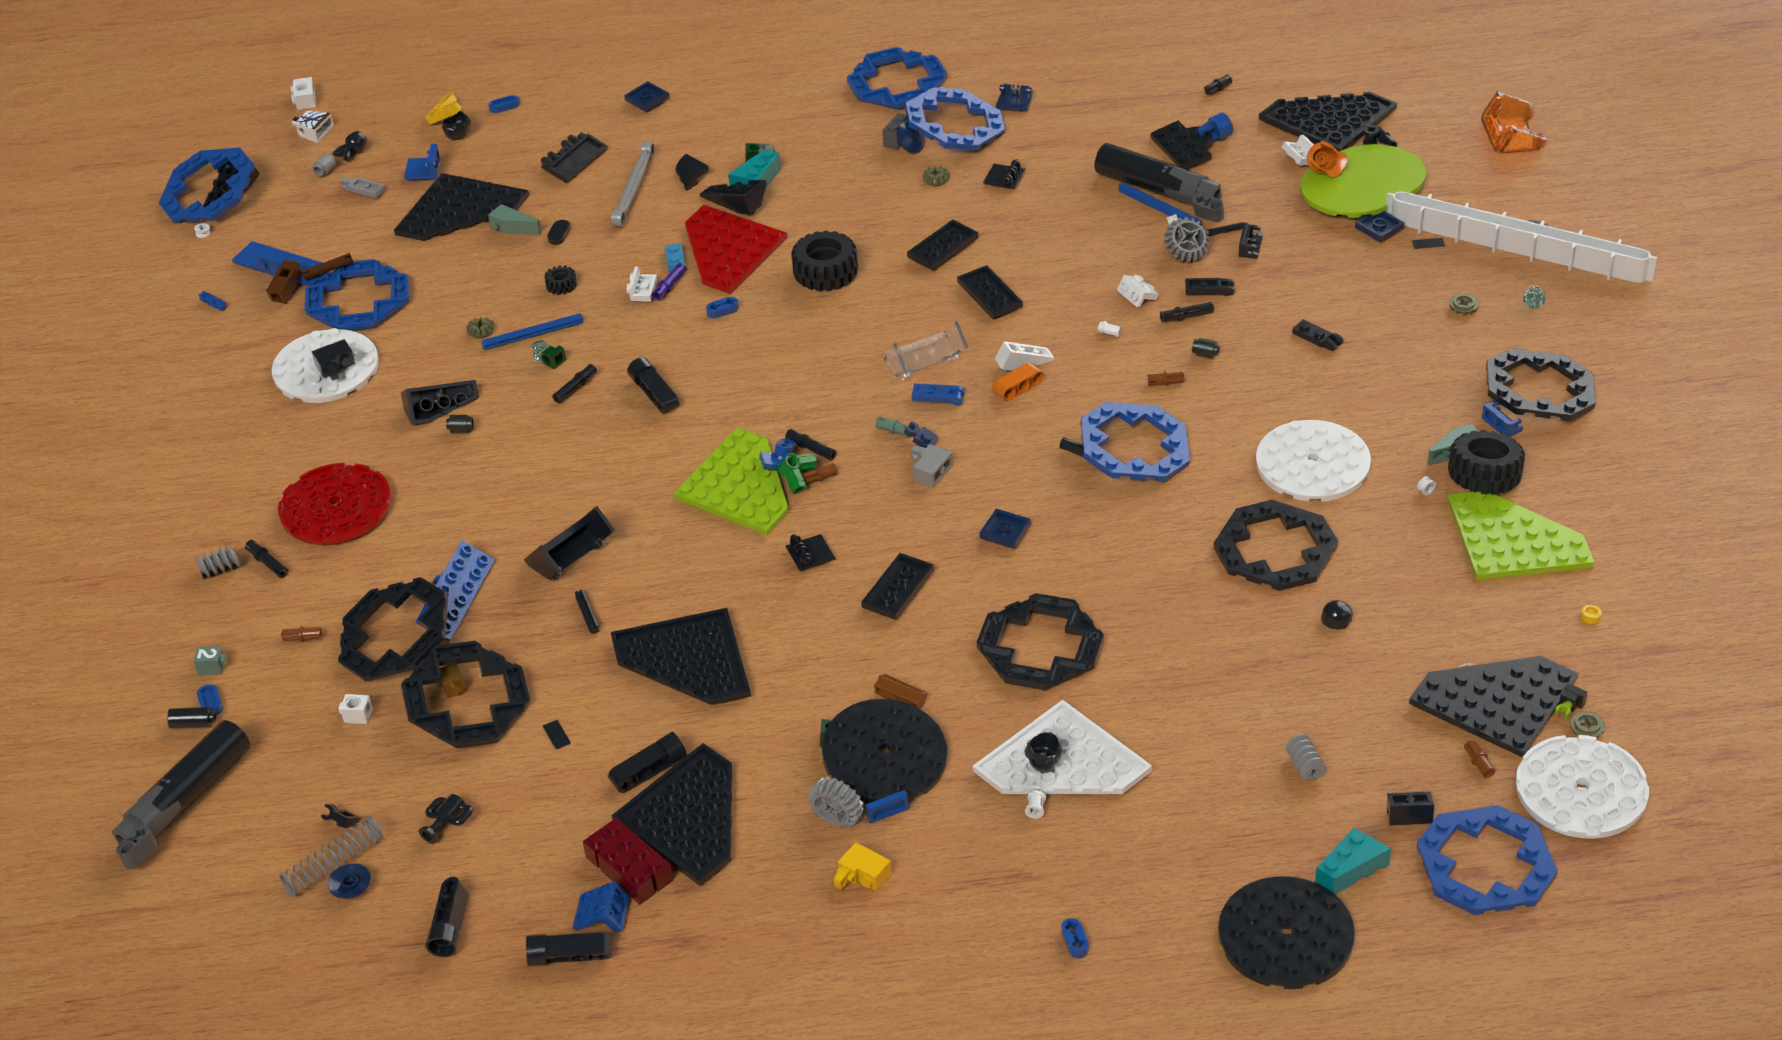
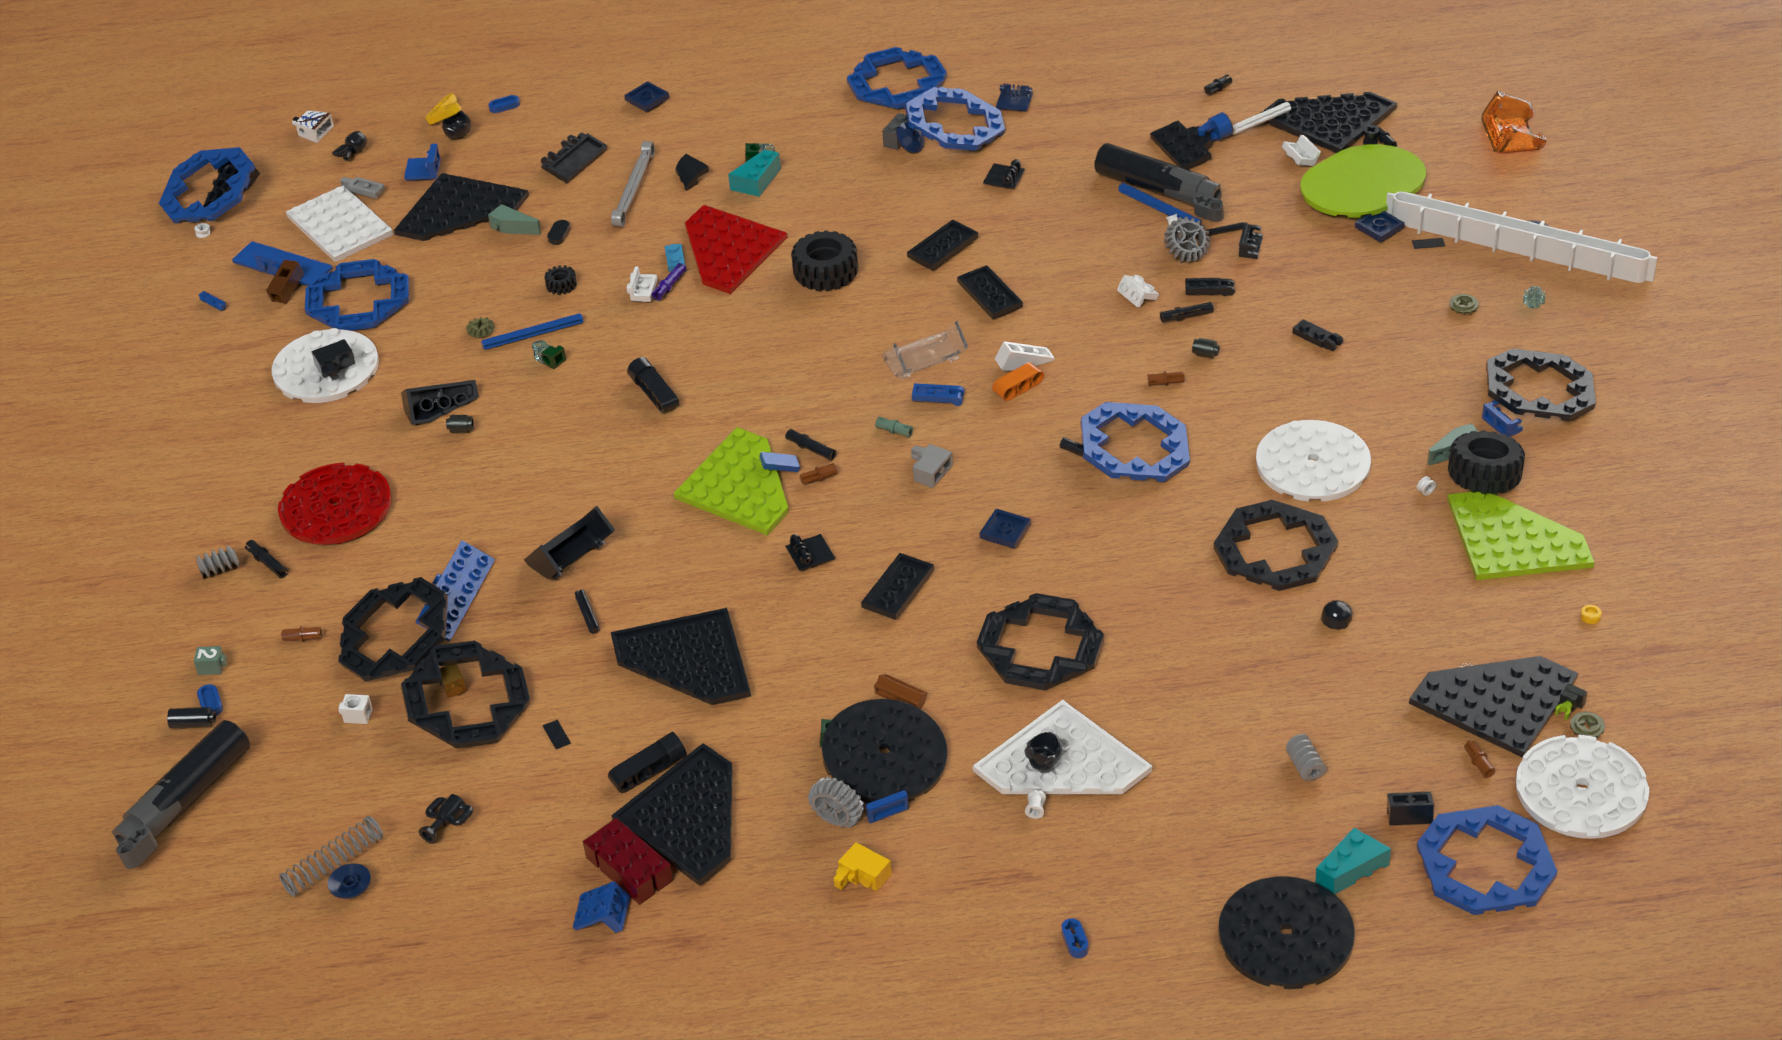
(303, 93): white brick -> none
(324, 164): light grey brick -> none
(327, 266): reddish brown pin -> none
(339, 223): none -> white plate
(342, 817): black plate -> none
(447, 918): black beam -> none
(567, 948): black beam -> none
(579, 379): black pin -> none
(722, 307): blue beam -> none
(738, 196): black wedge -> none
(784, 447): blue beam -> none
(792, 467): green piece -> none
(922, 437): dark blue plate -> none
(929, 176): olive gear -> none
(1109, 329): white pin -> none
(1260, 118): none -> white axle
(1332, 161): orange helmet -> none

